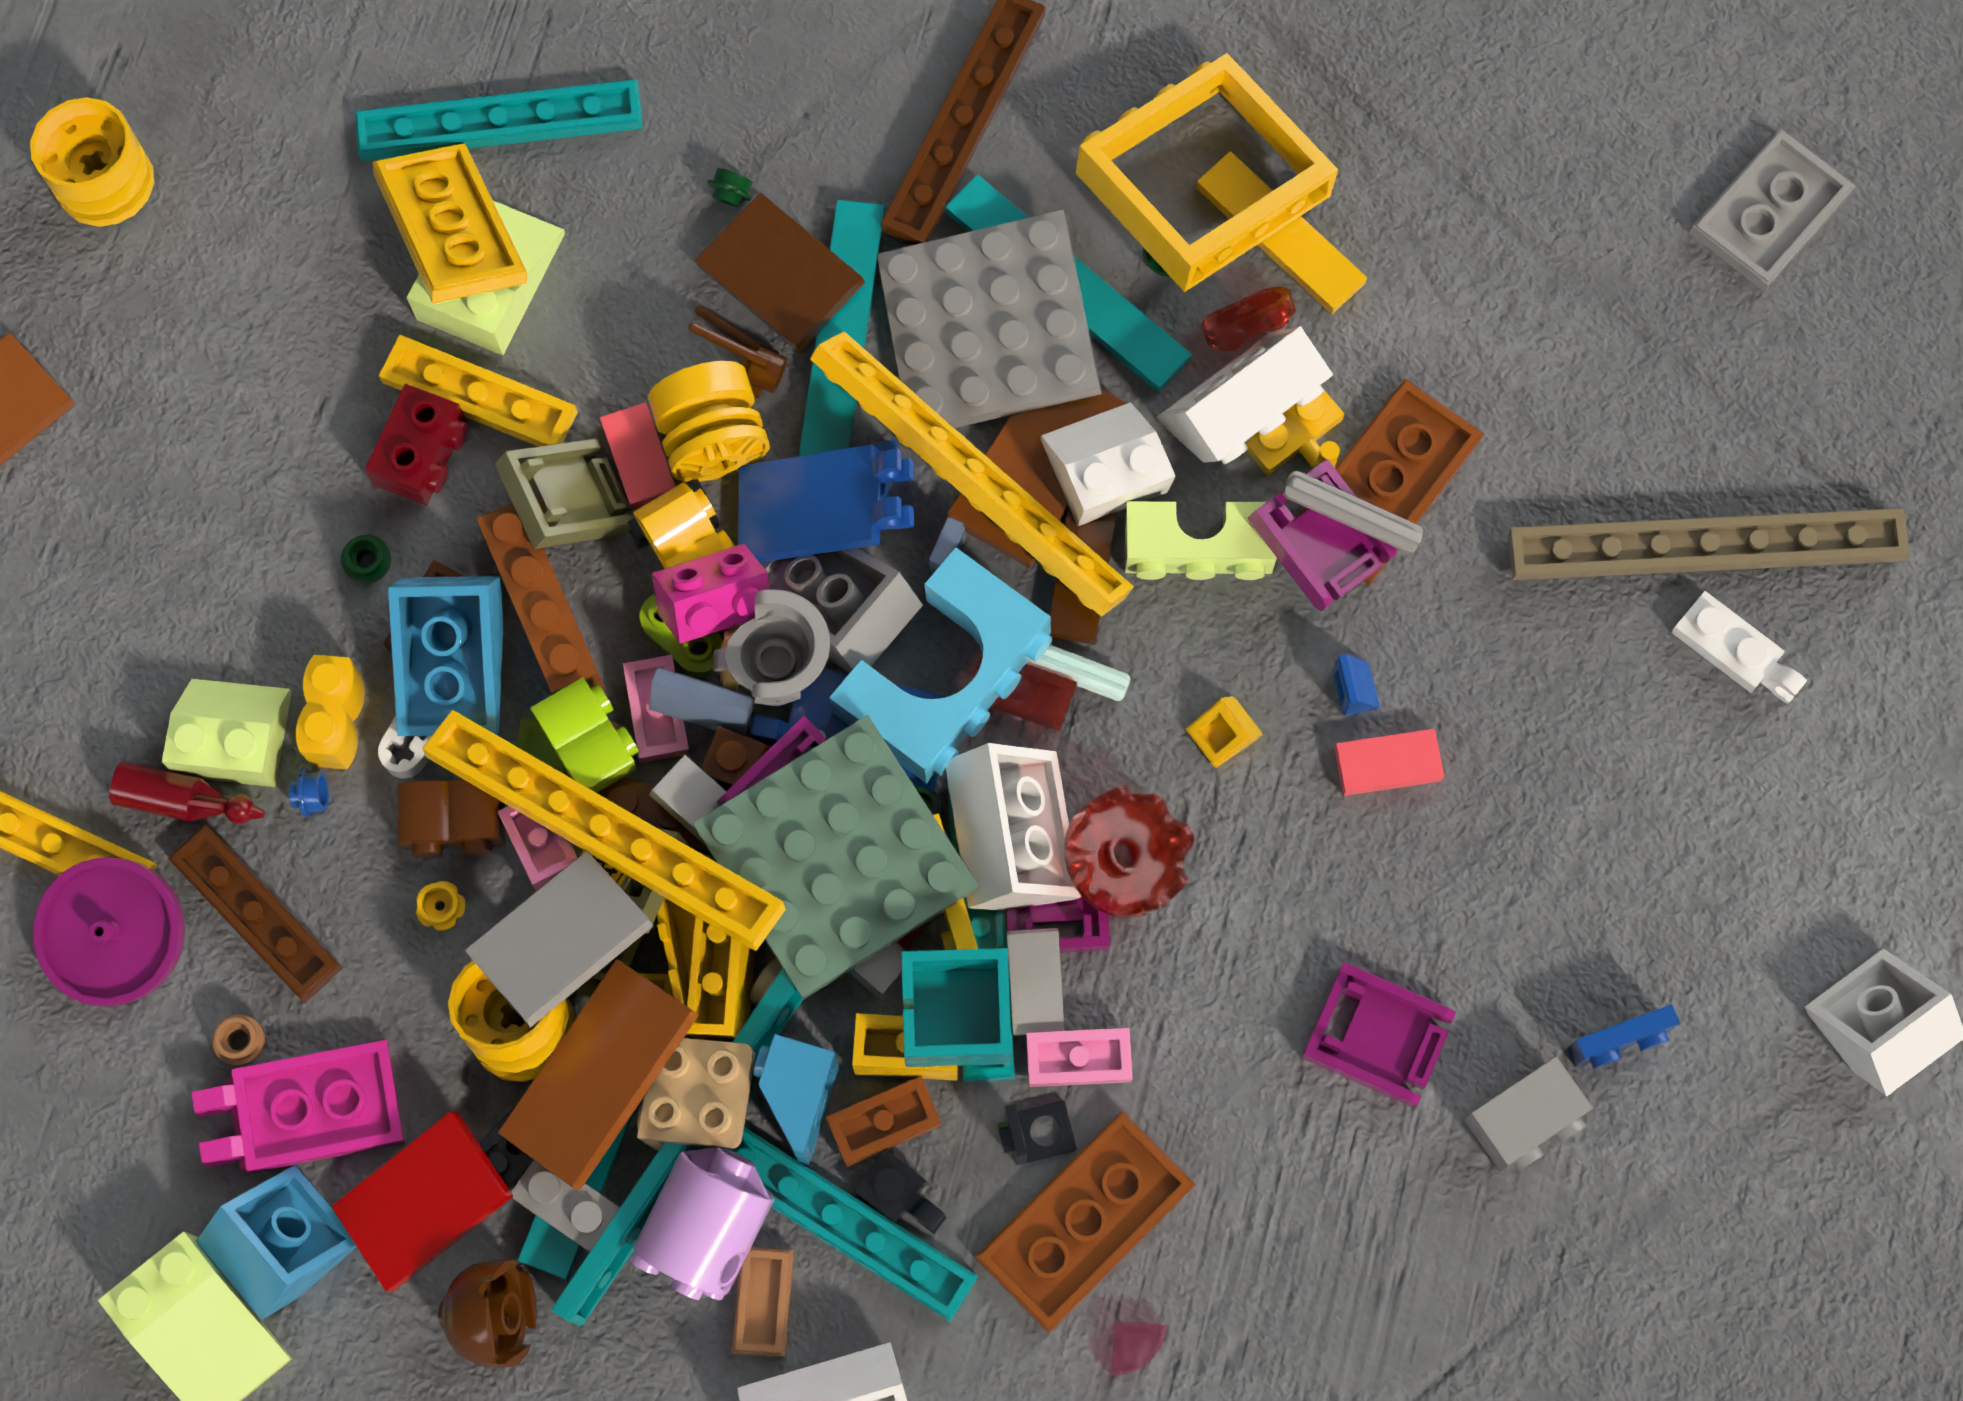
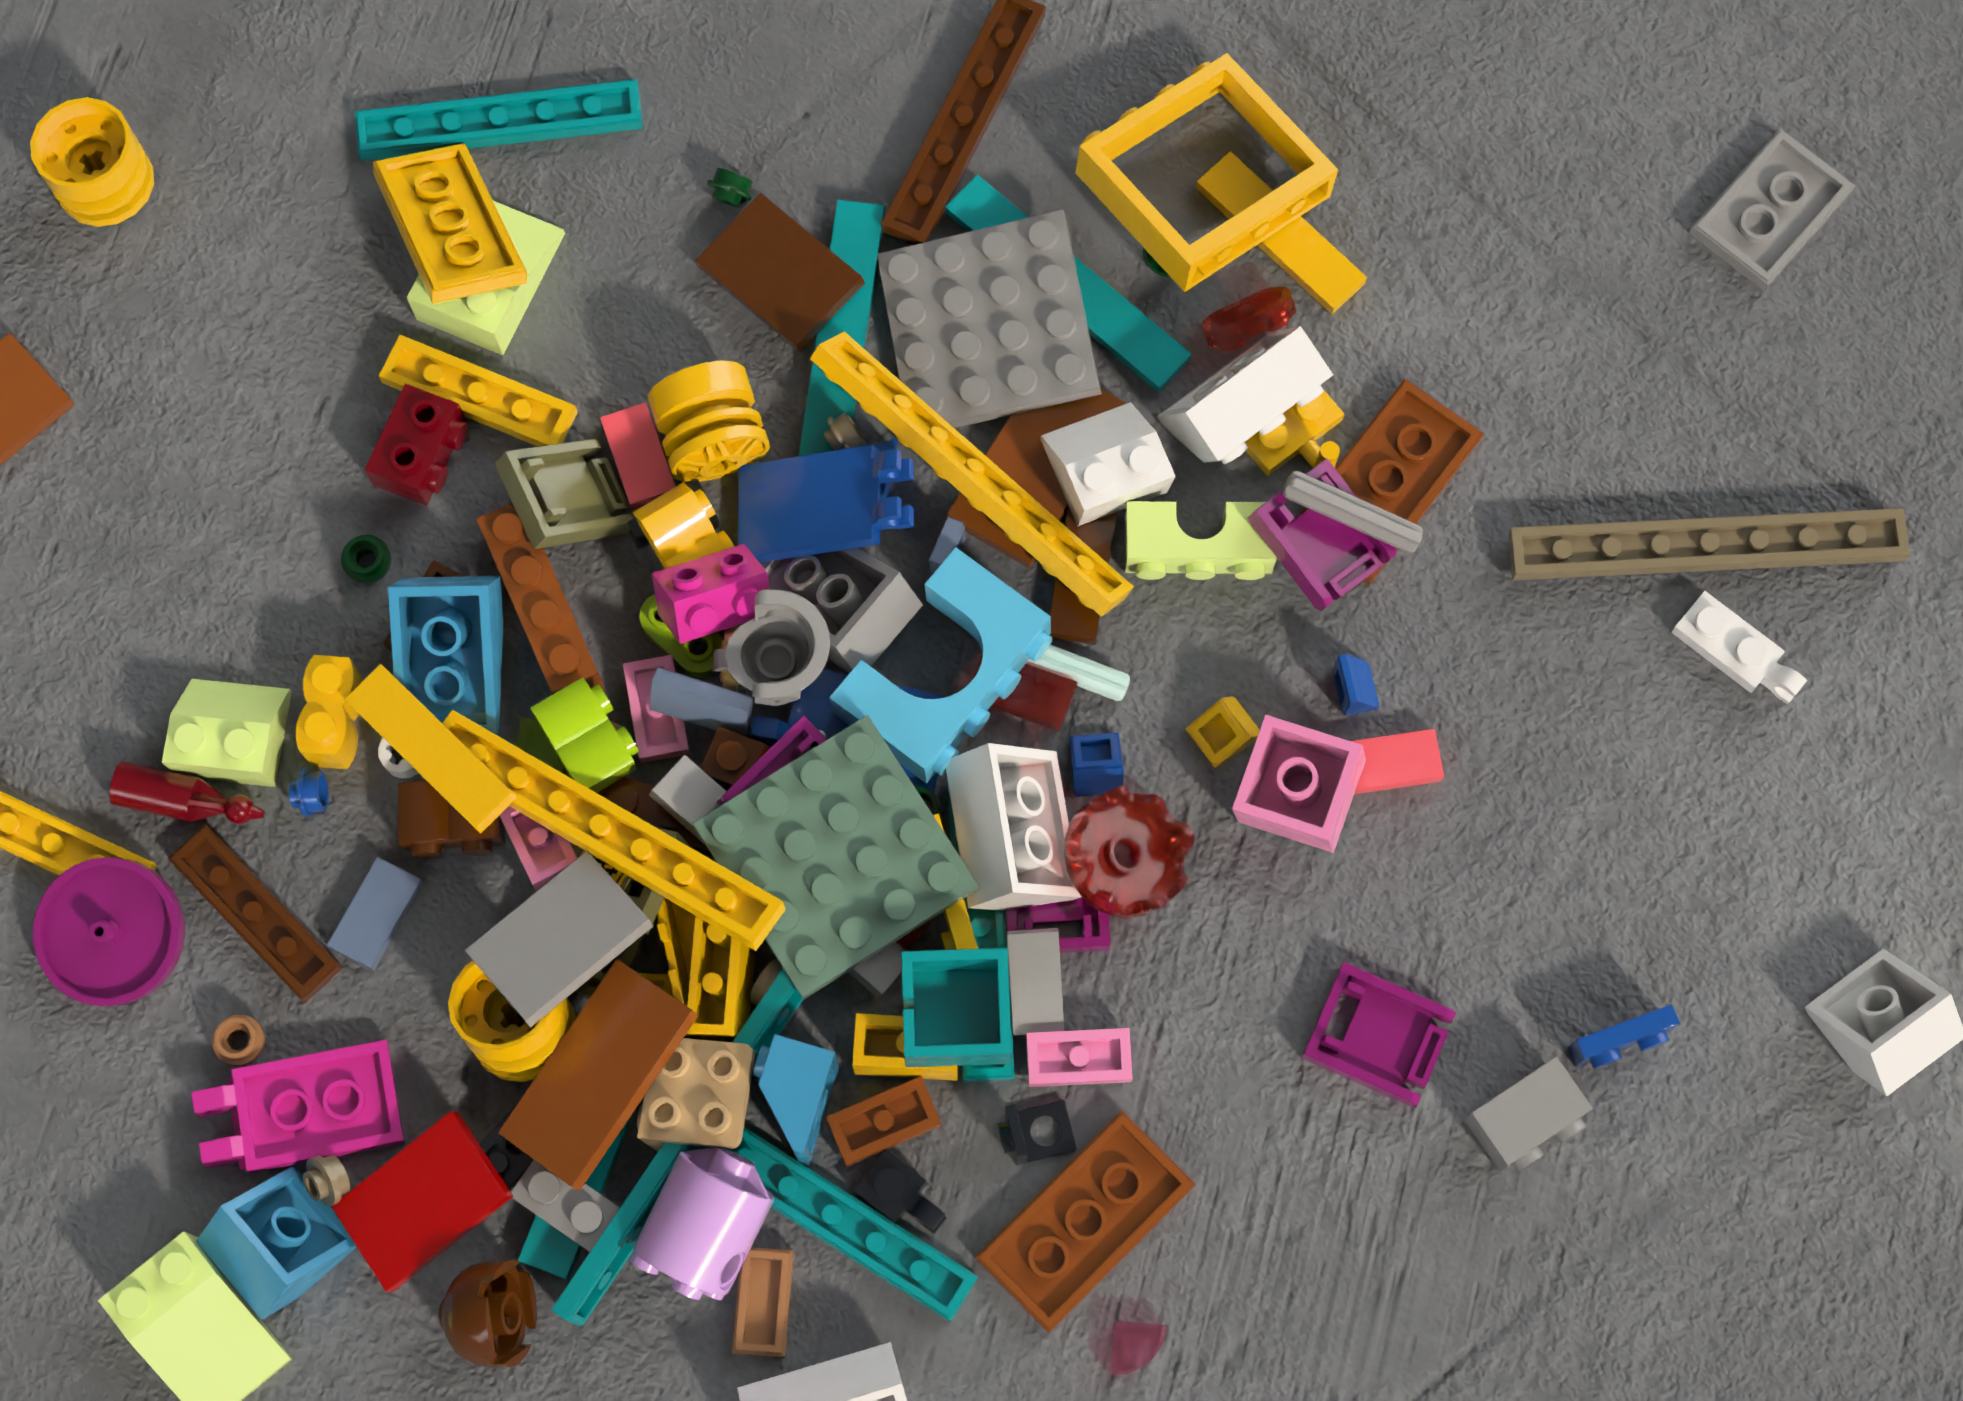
(326, 1179): none -> dark tan plate
(375, 914): none -> sand blue tile
(430, 748): none -> yellow tile
(430, 896): yellow plate -> none
(762, 363): reddish brown plant -> none
(844, 433): none -> dark tan plate
(1096, 763): none -> blue slope
(1299, 783): none -> bright pink brick

